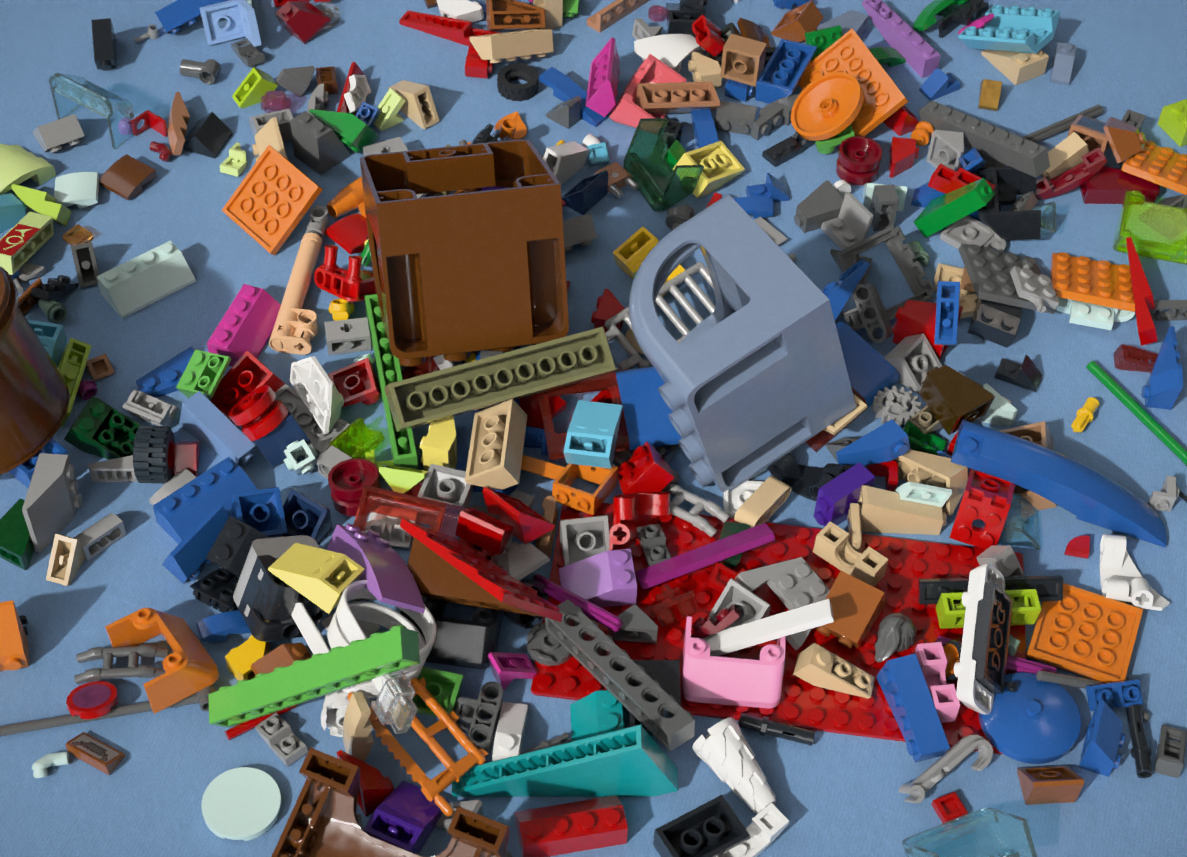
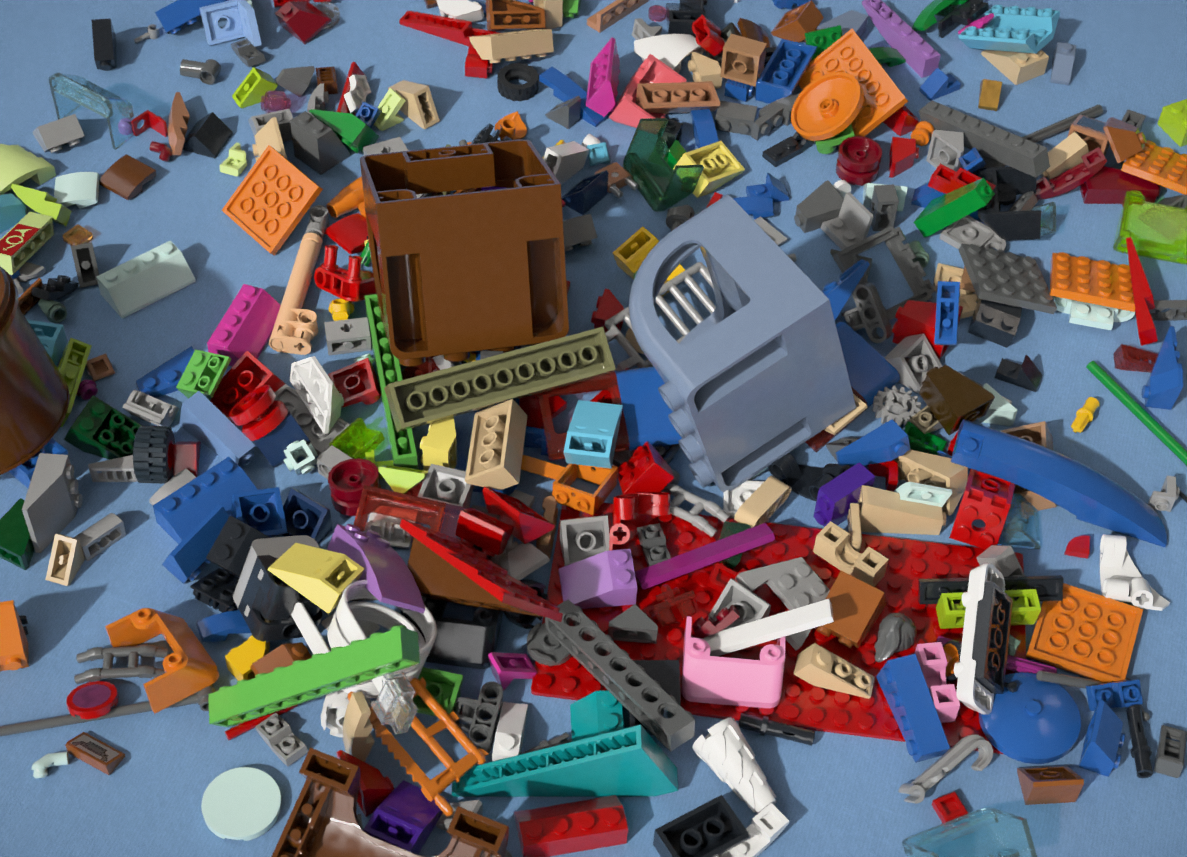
(588, 608): magenta axle -> none
(1034, 288): light grey plate -> none

